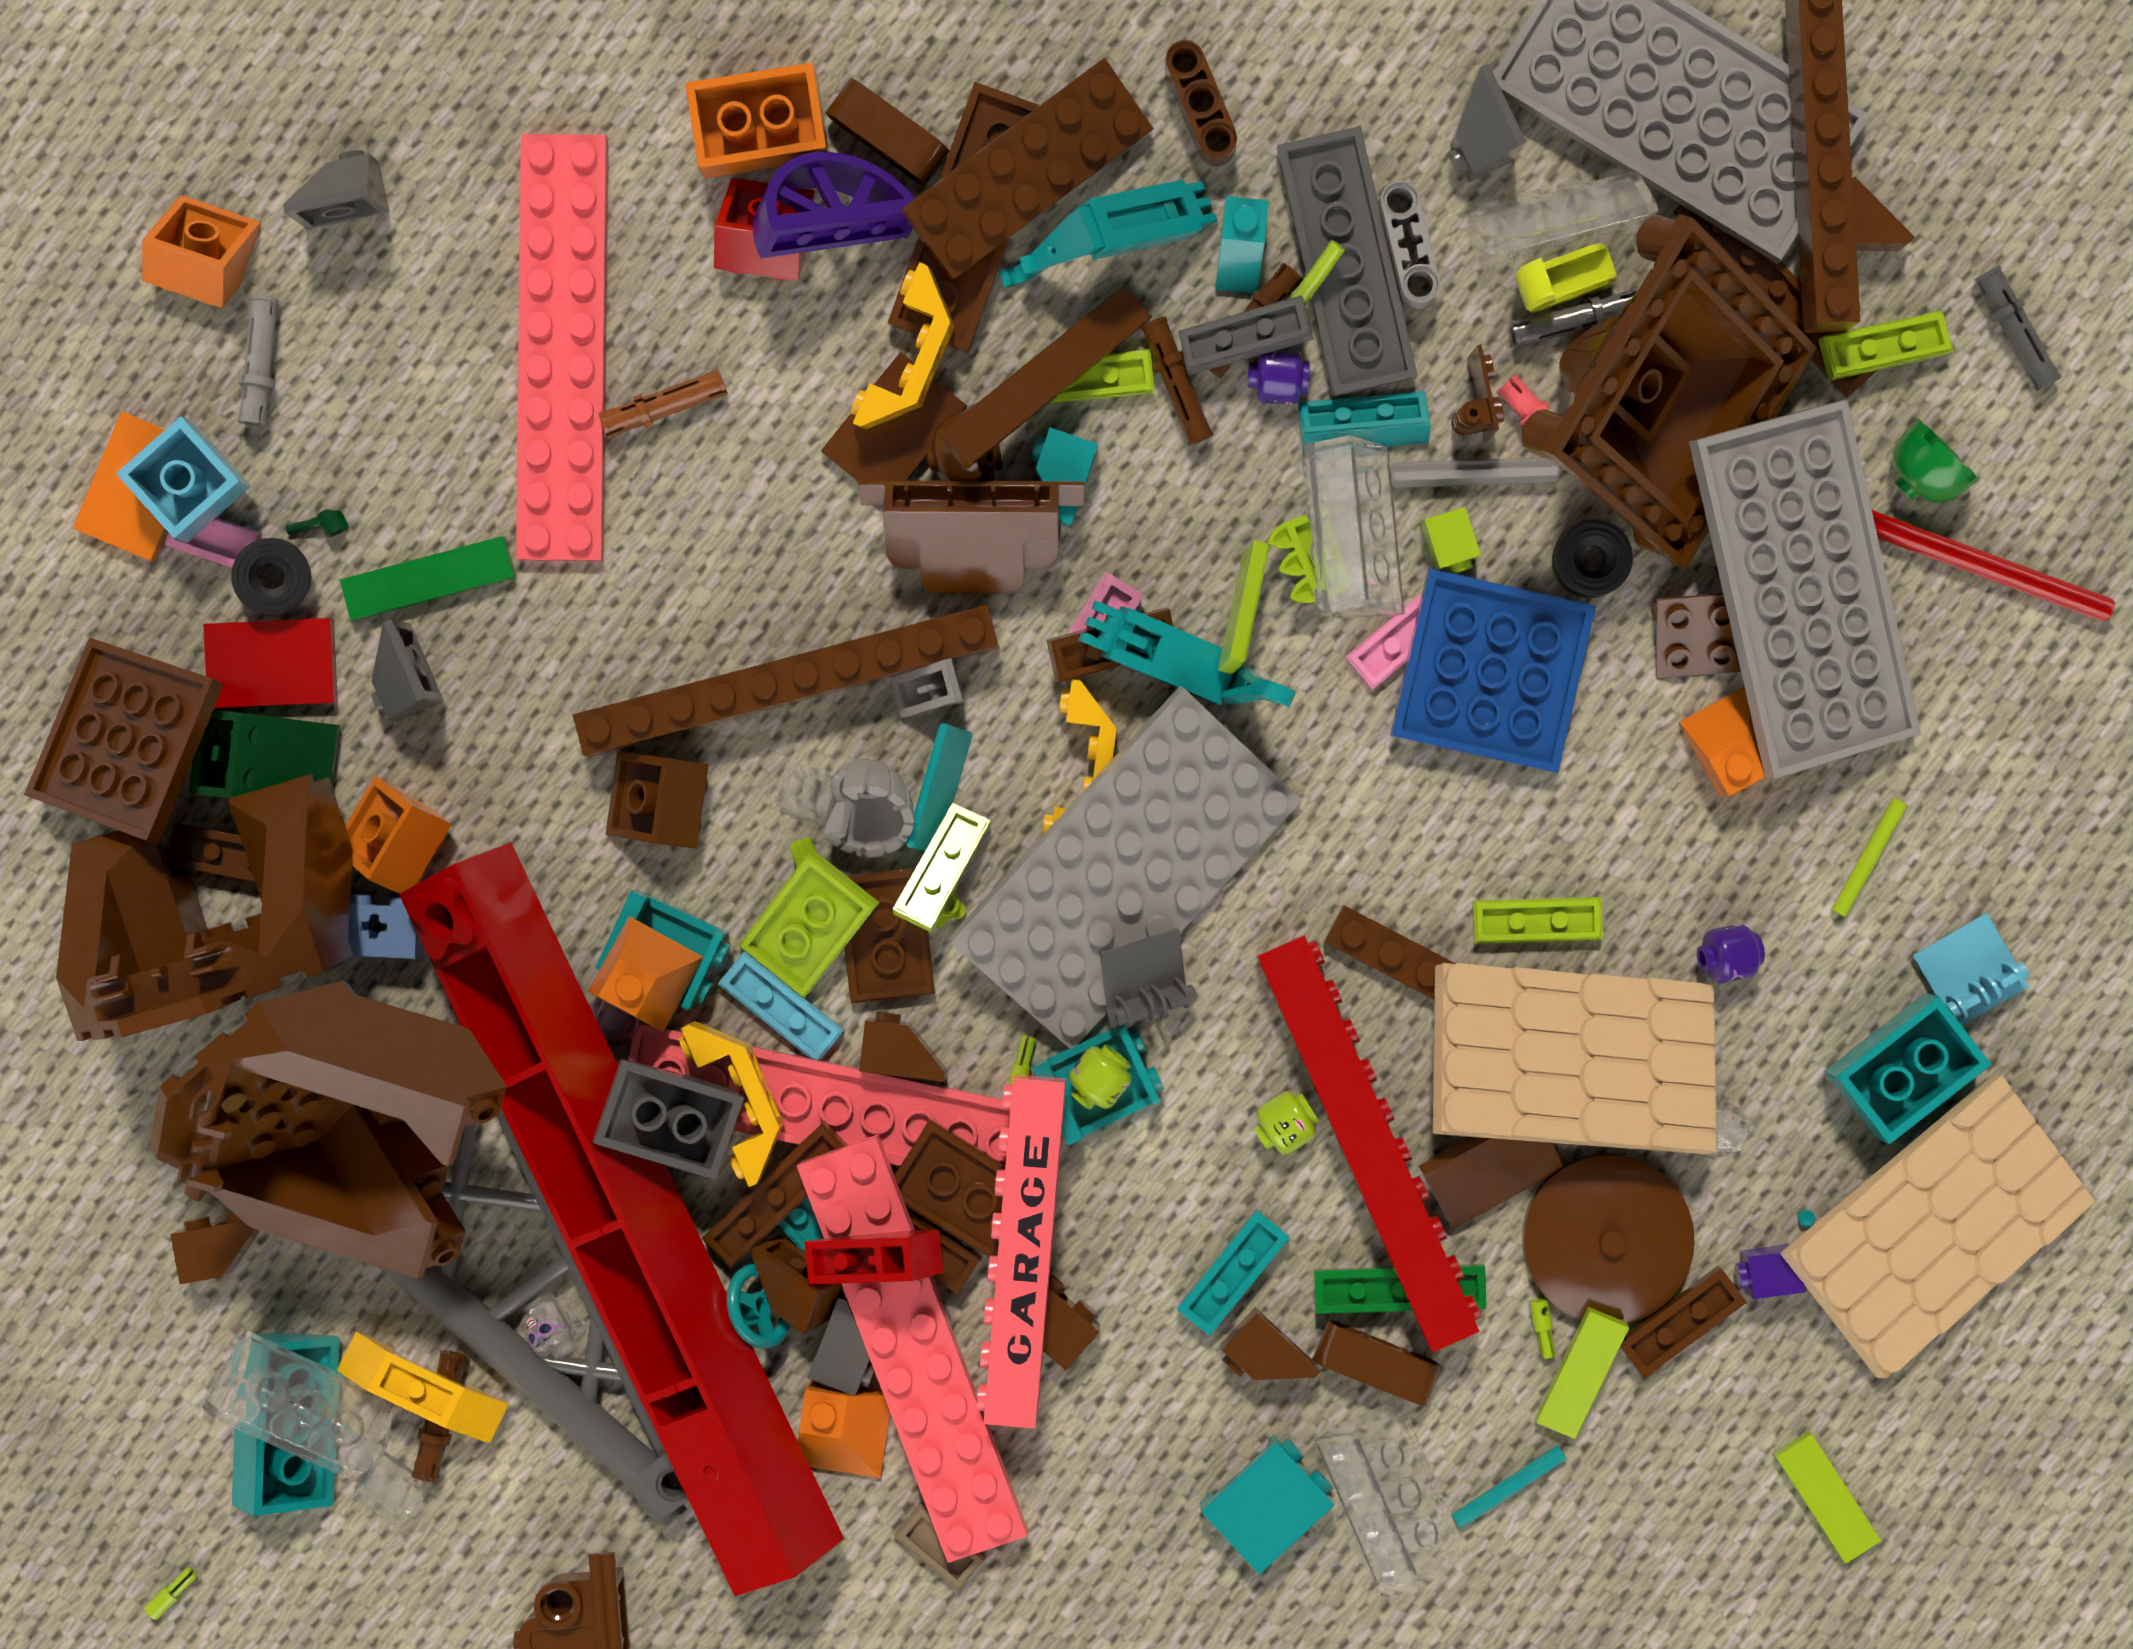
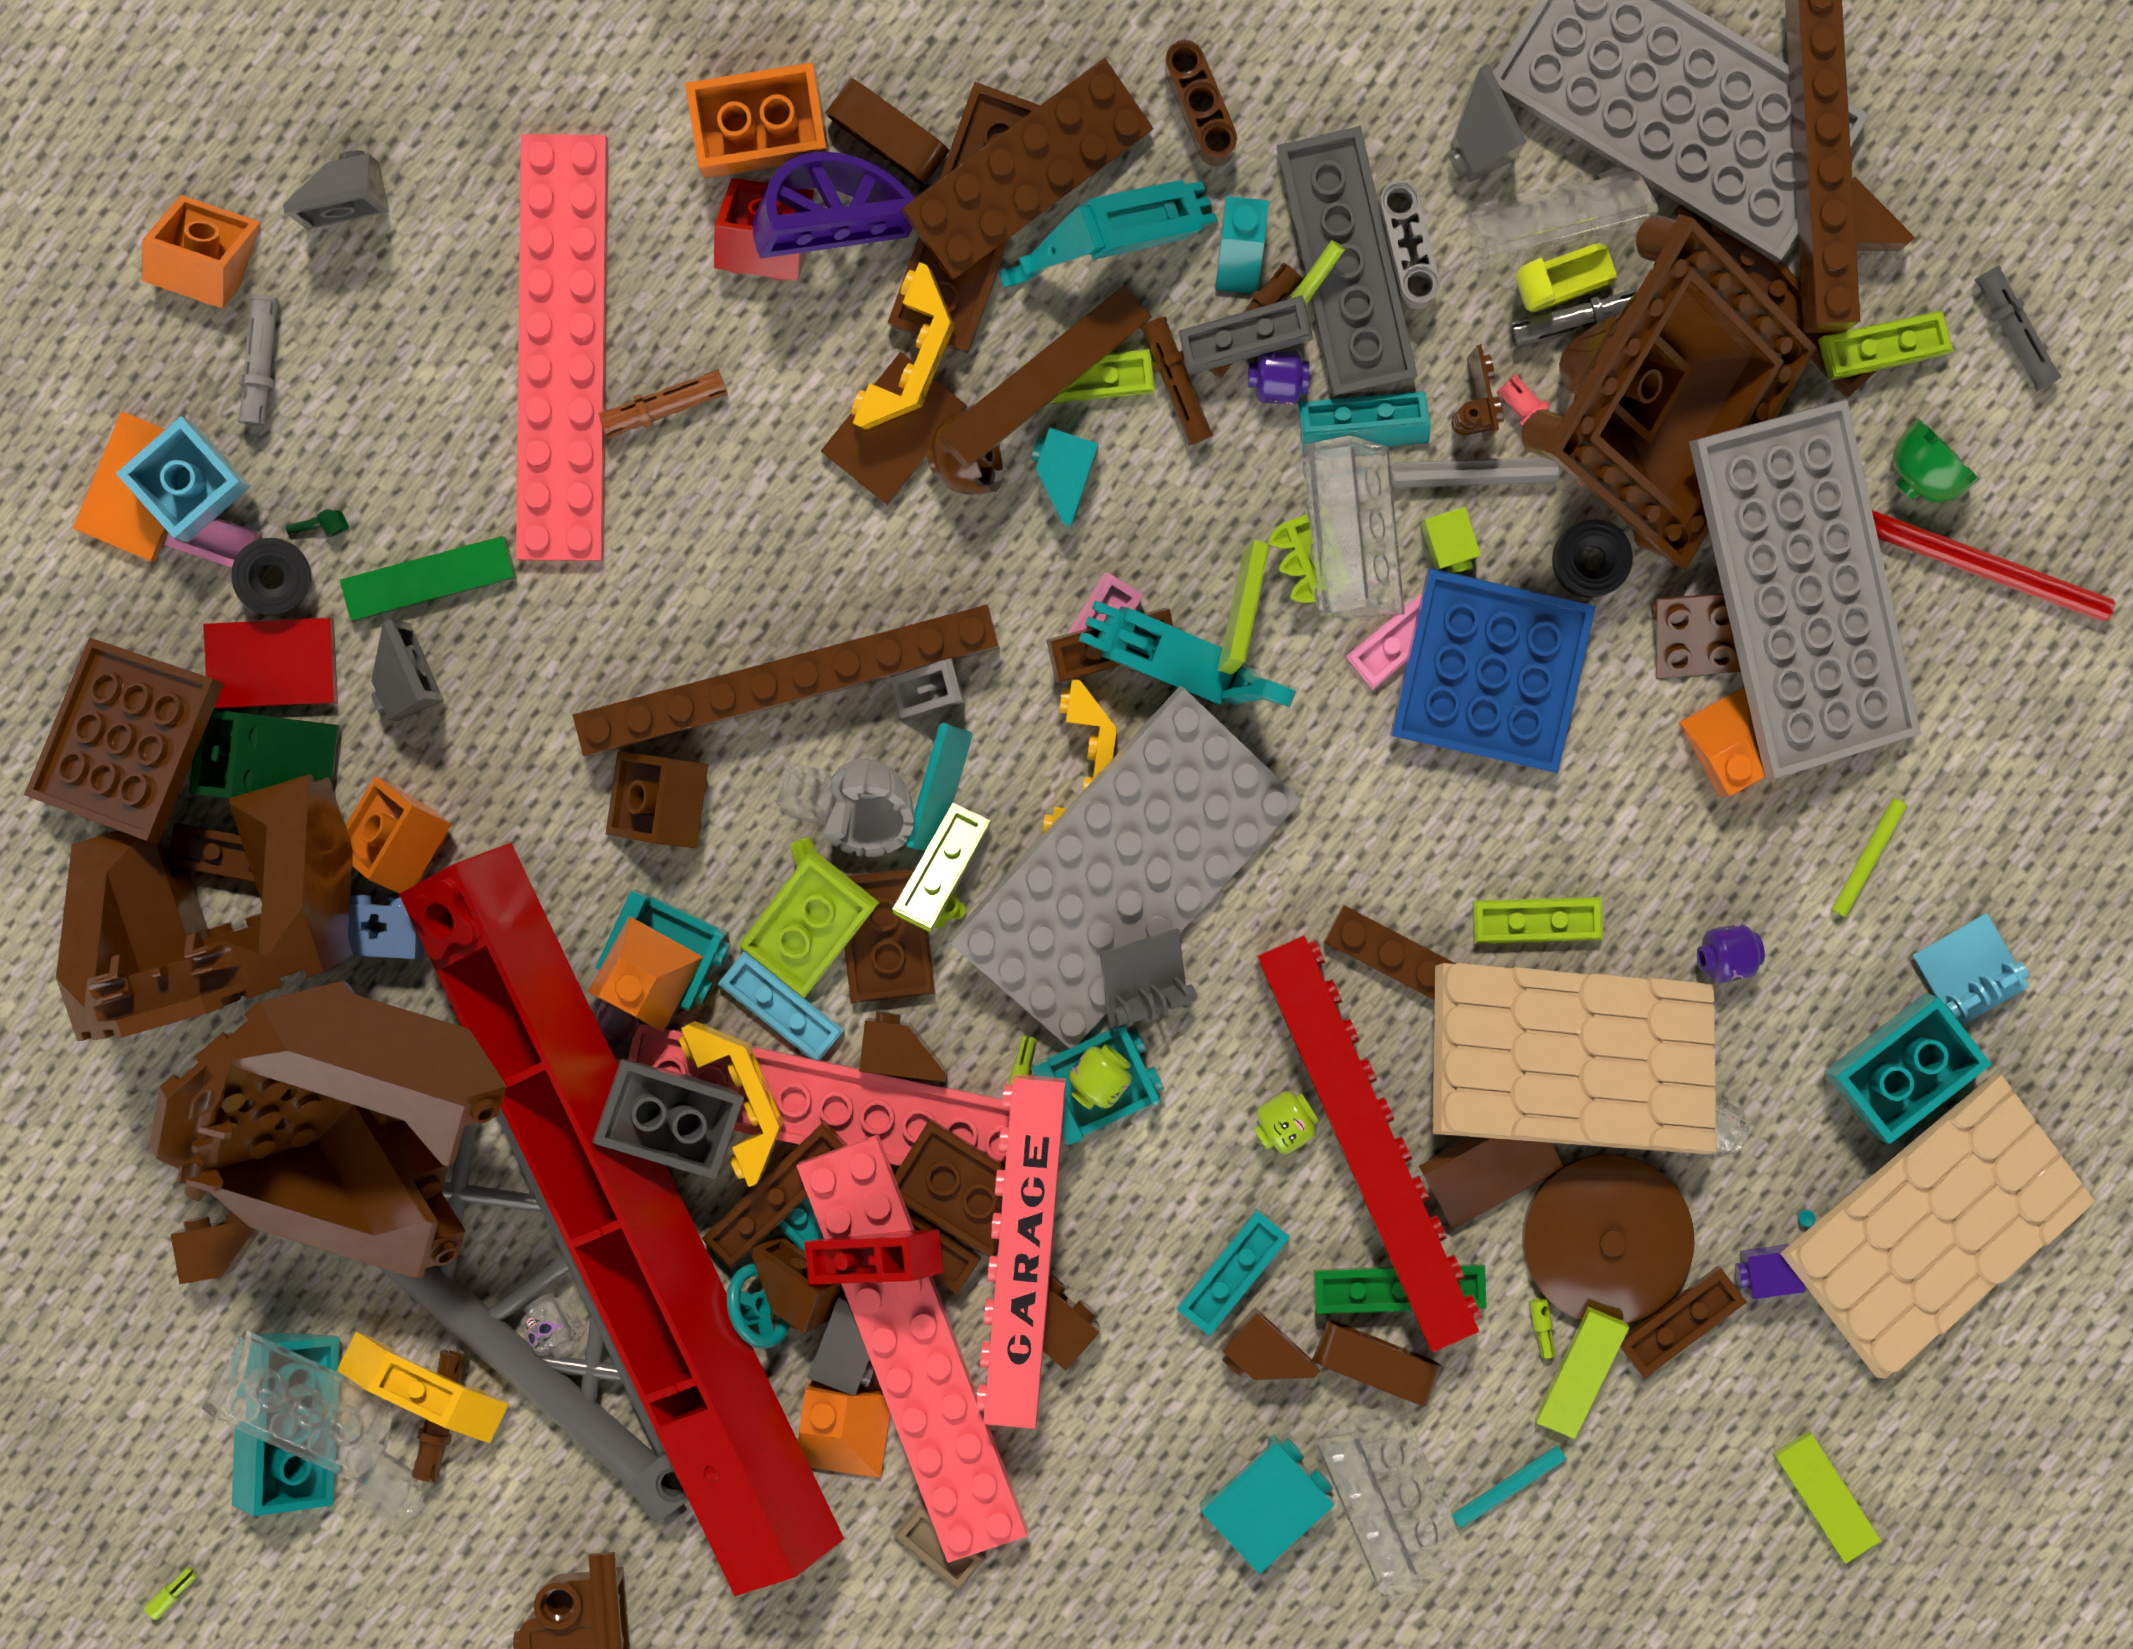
(972, 531): reddish brown brick -> none

